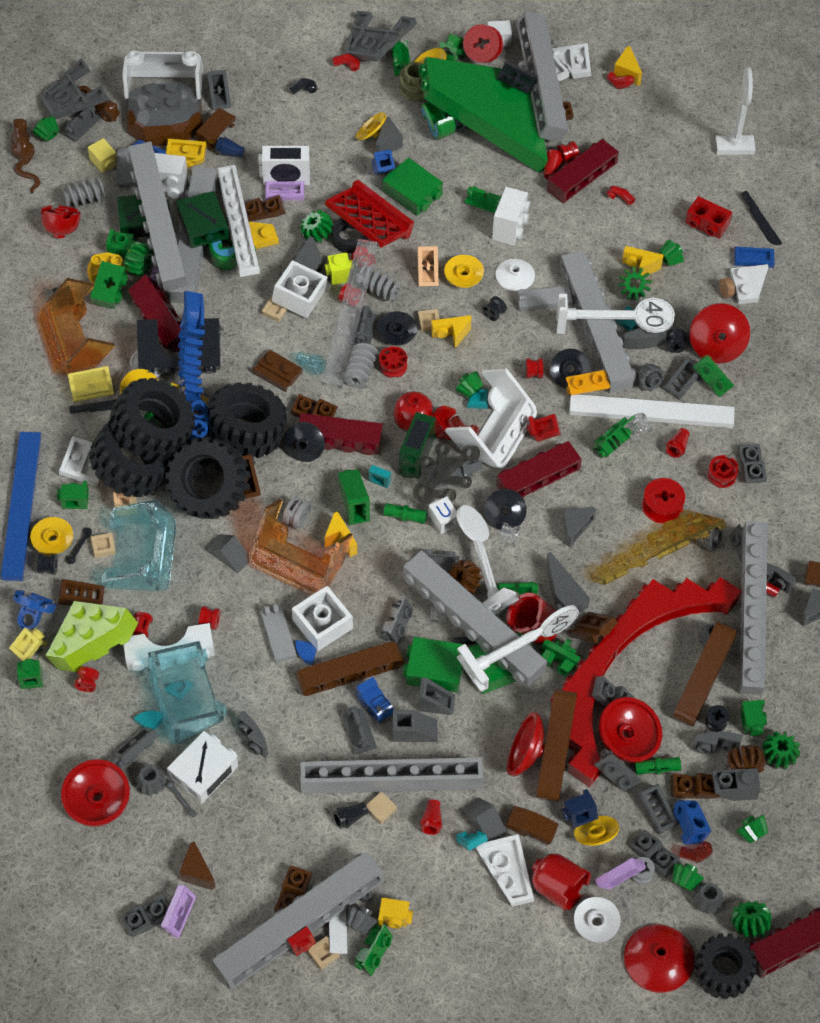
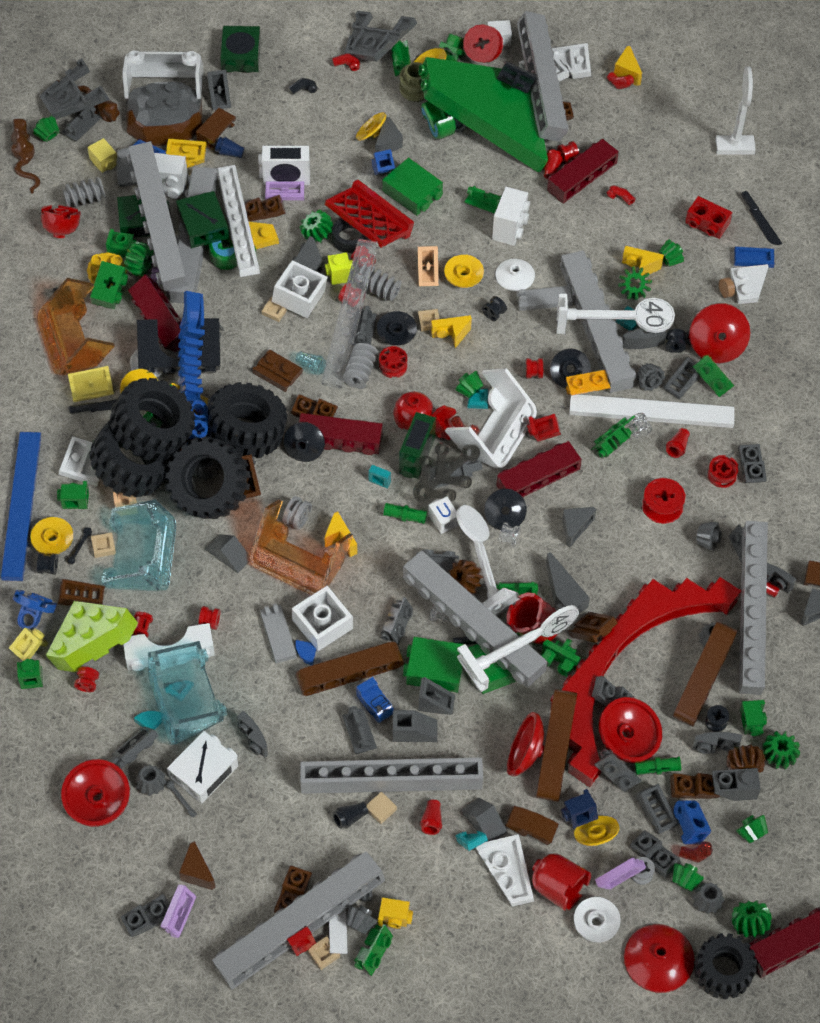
(240, 48): none -> dark green brick
(354, 496): green slope -> none
(659, 543): clear yellow wing -> none

